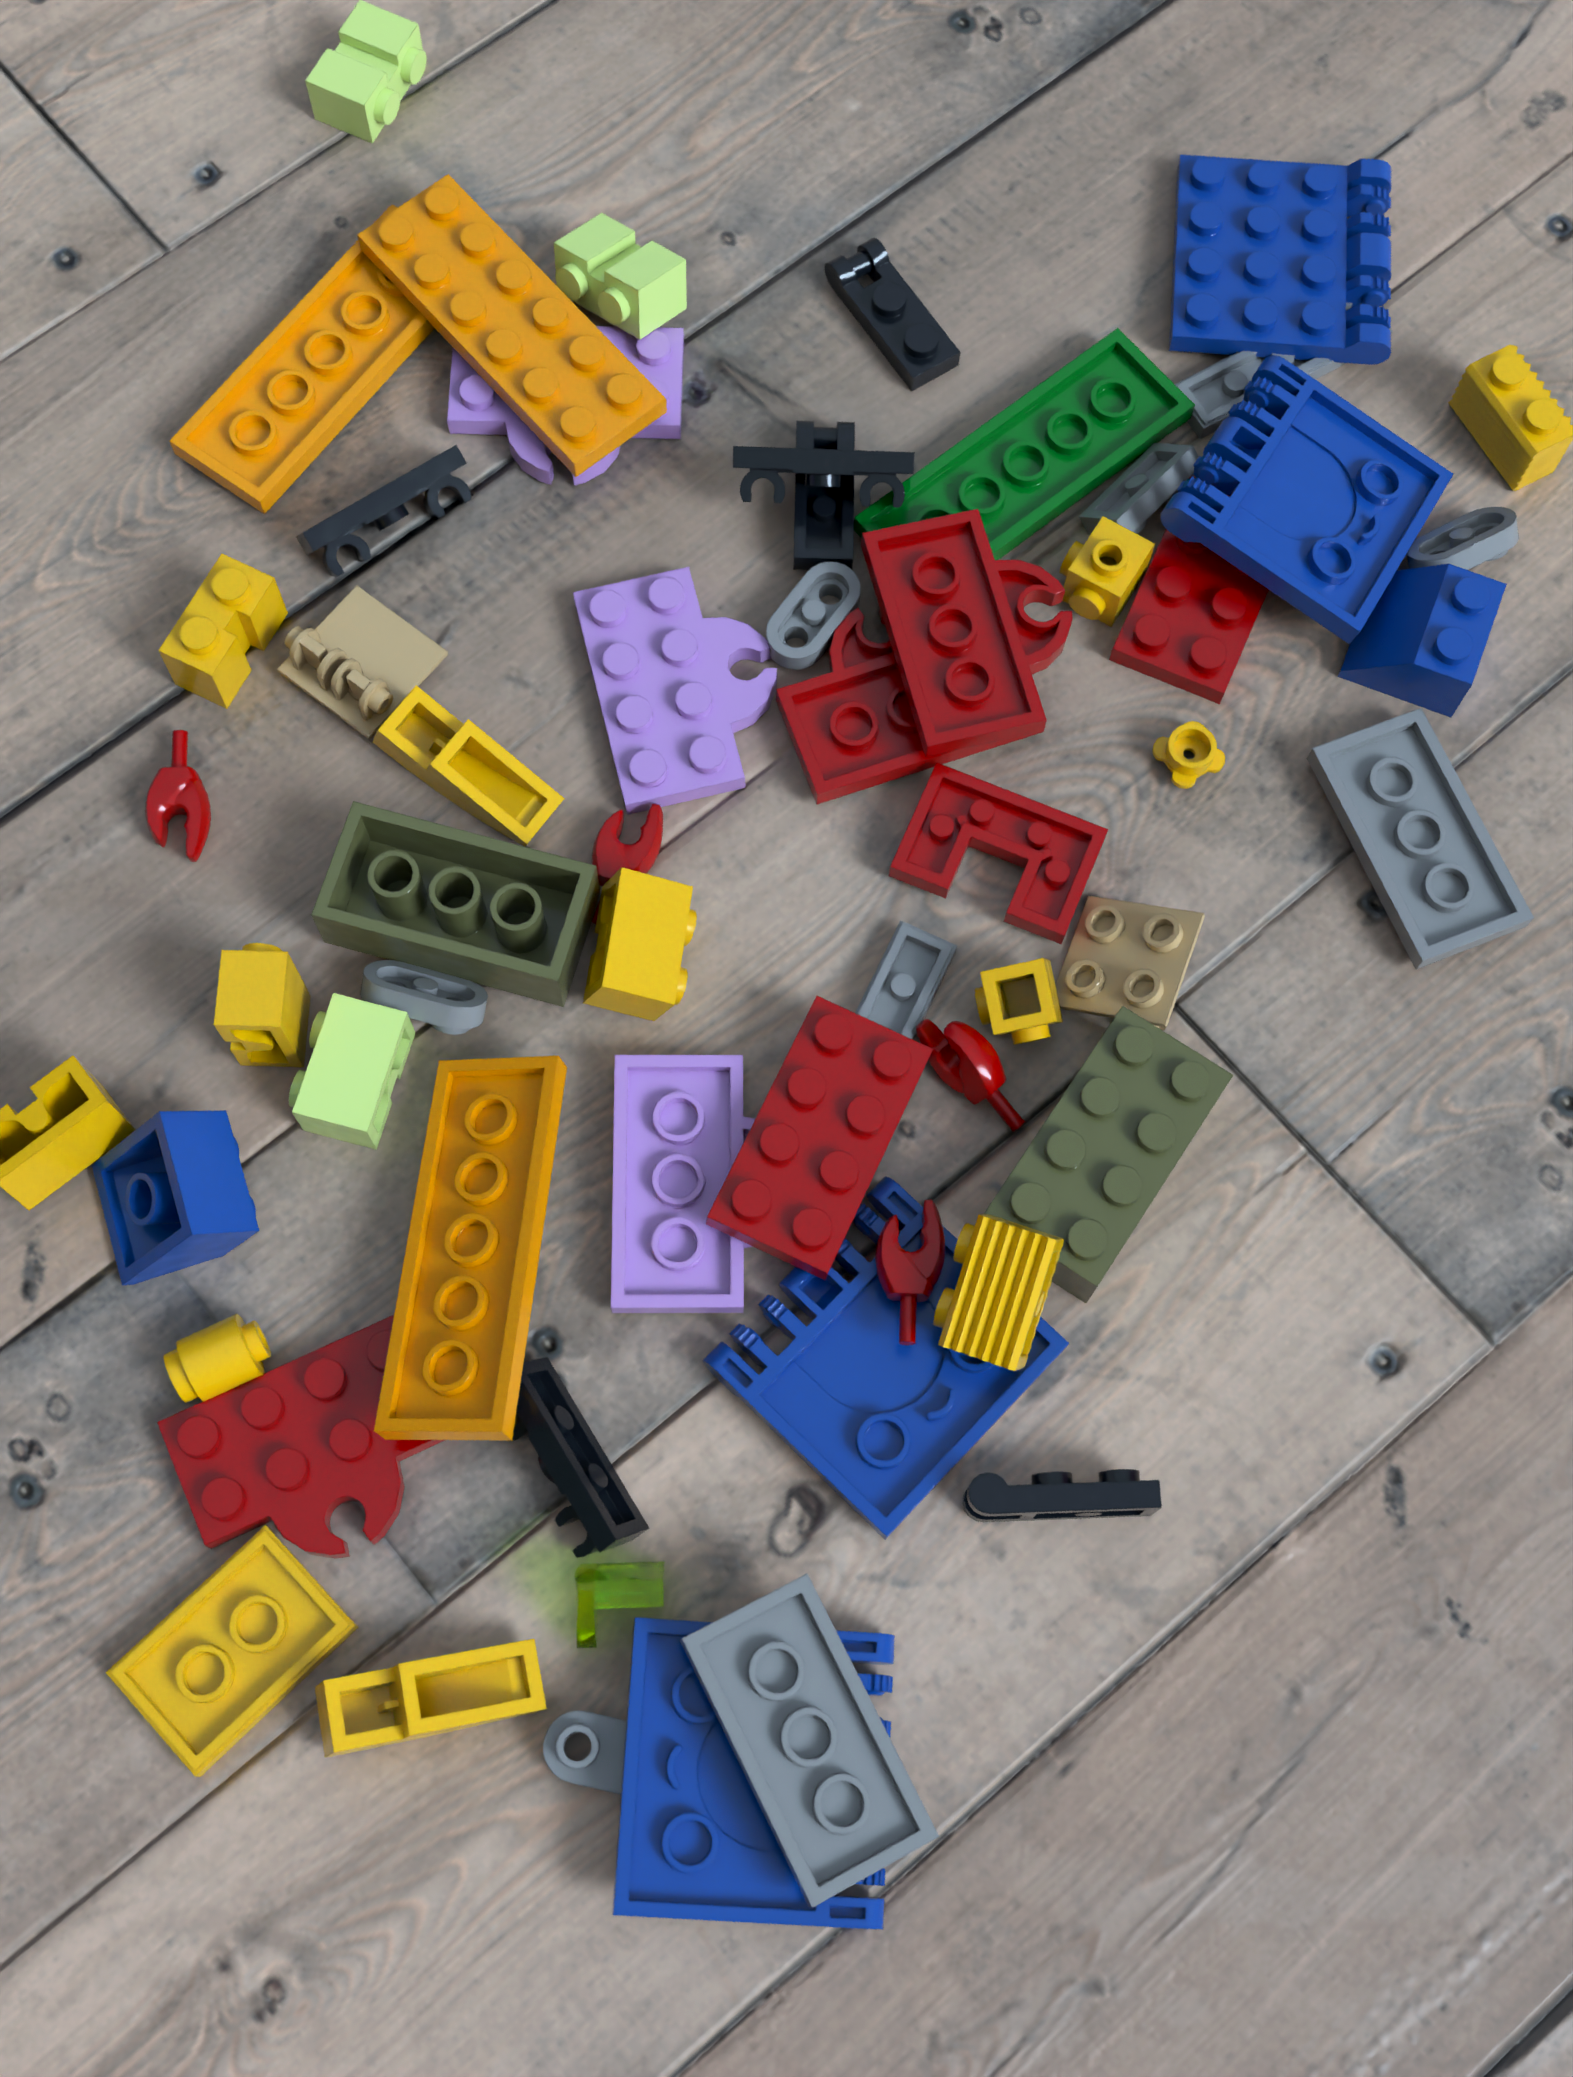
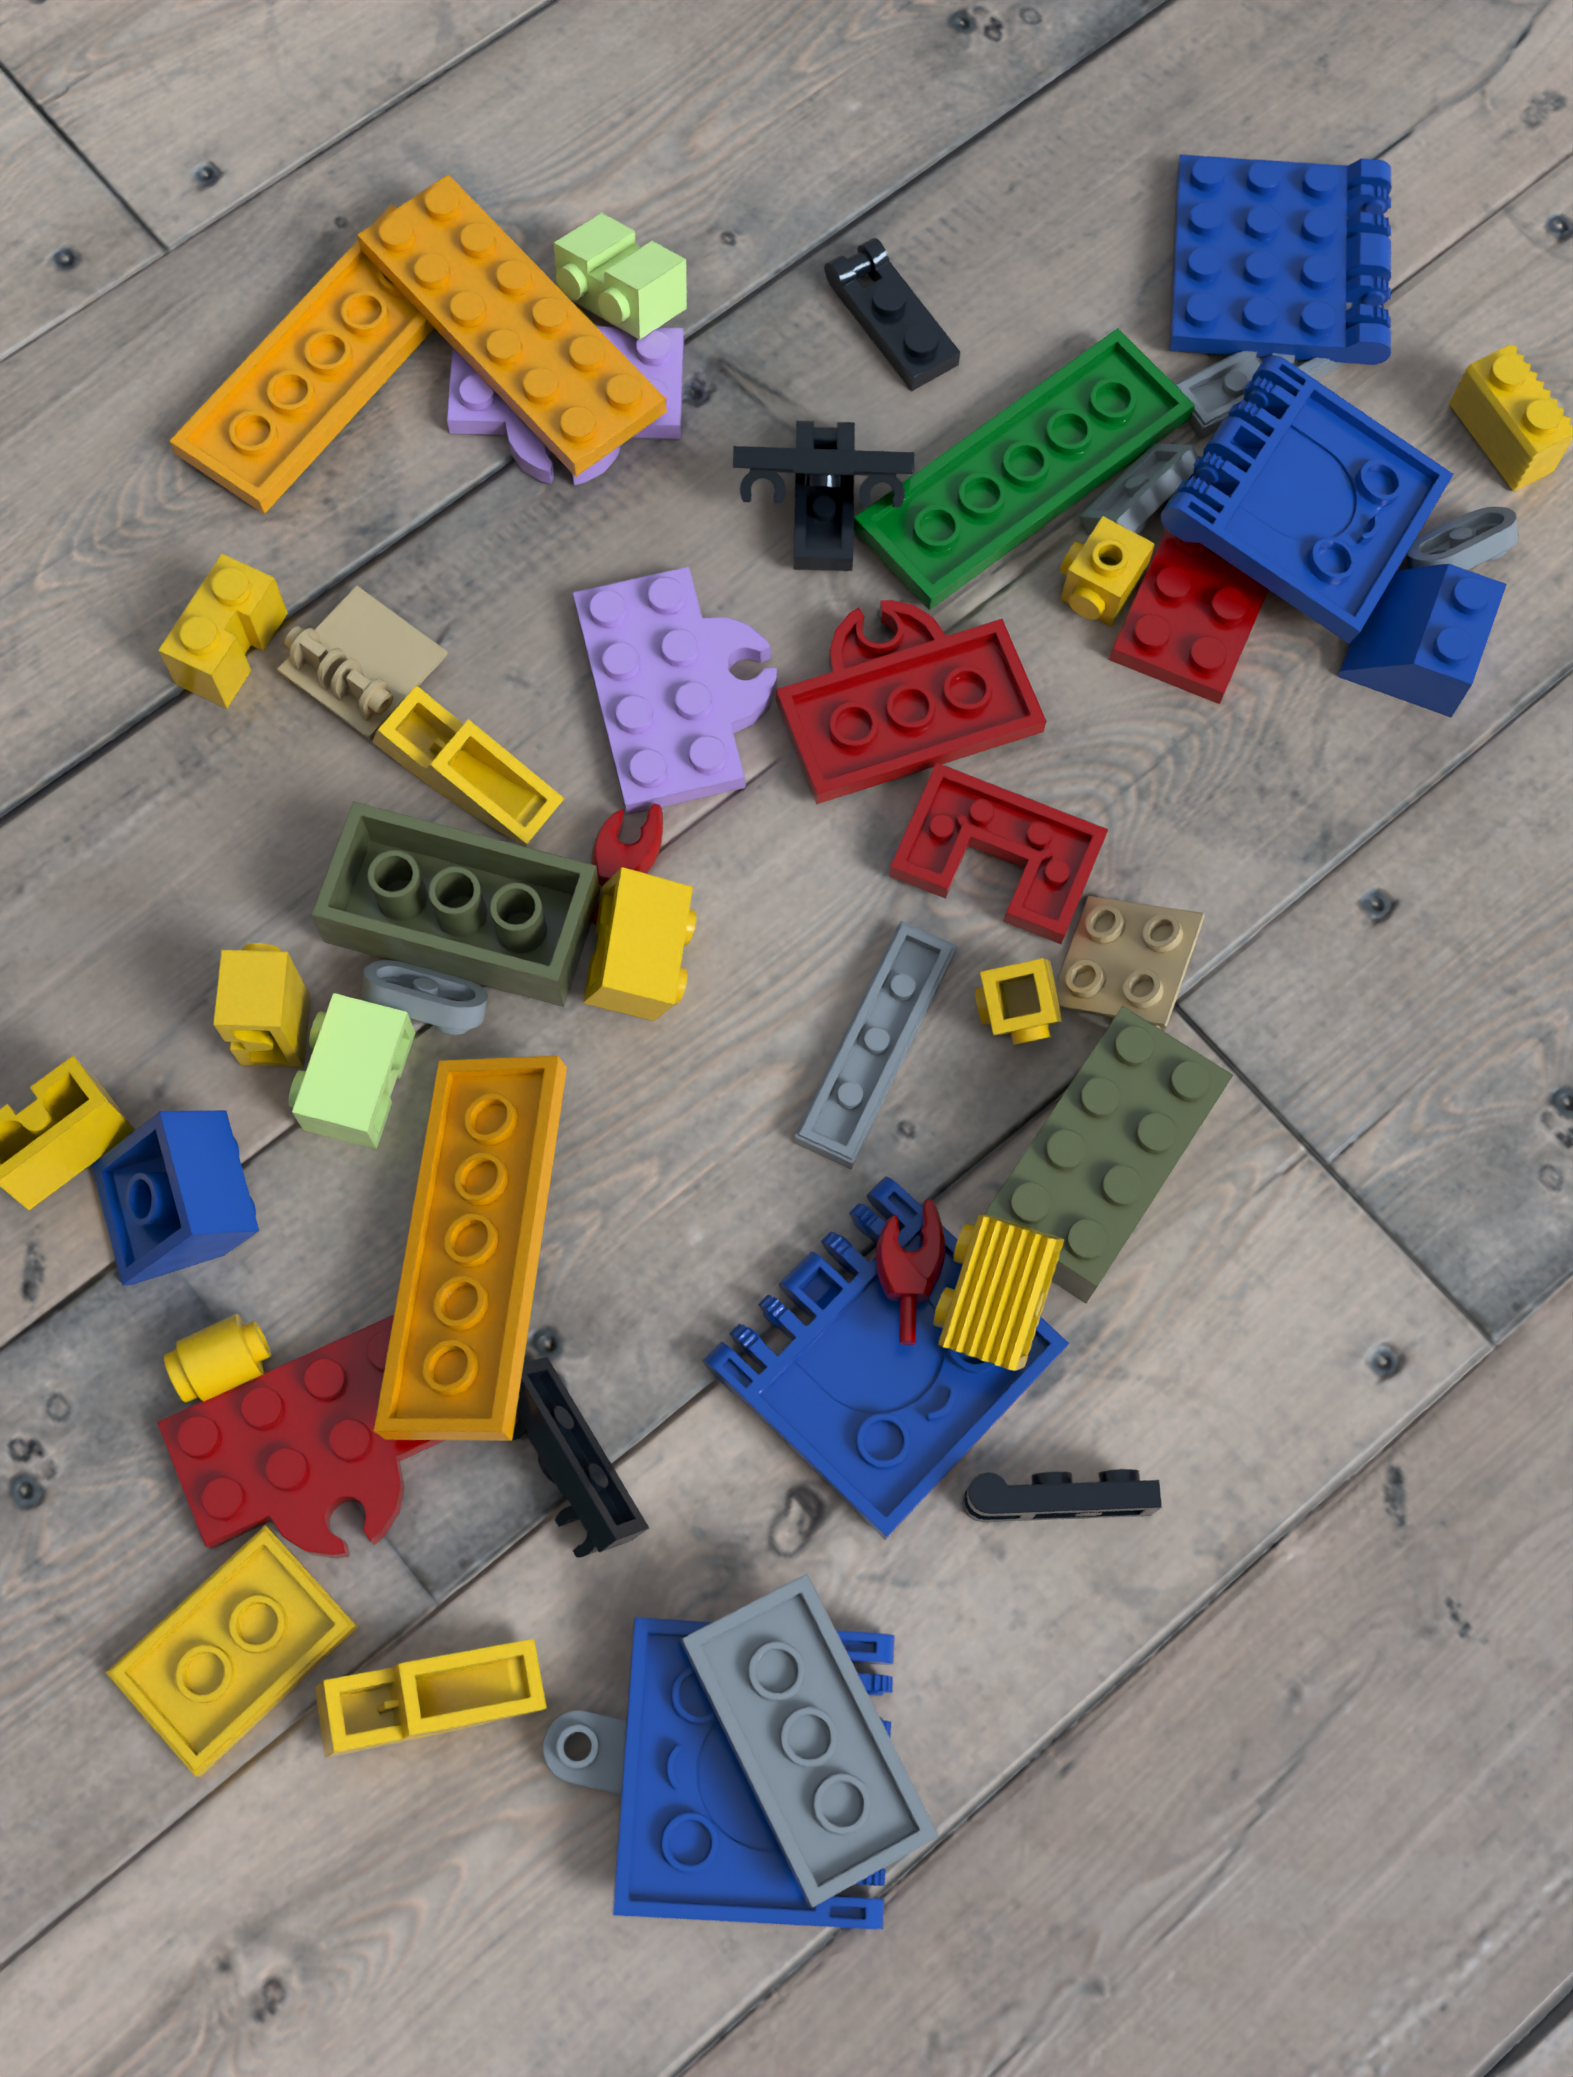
(178, 792): red hand -> none
(368, 72): yellowish green brick -> none
(385, 508): black plate -> none
(614, 1587): clear neon green tile -> none
(671, 1153): lavender plate -> none
(810, 619): light grey plate -> none
(819, 1137): red plate -> none
(964, 629): red plate -> none
(968, 1065): red hand -> none
(1193, 738): yellow plate -> none
(1419, 838): light grey plate -> none

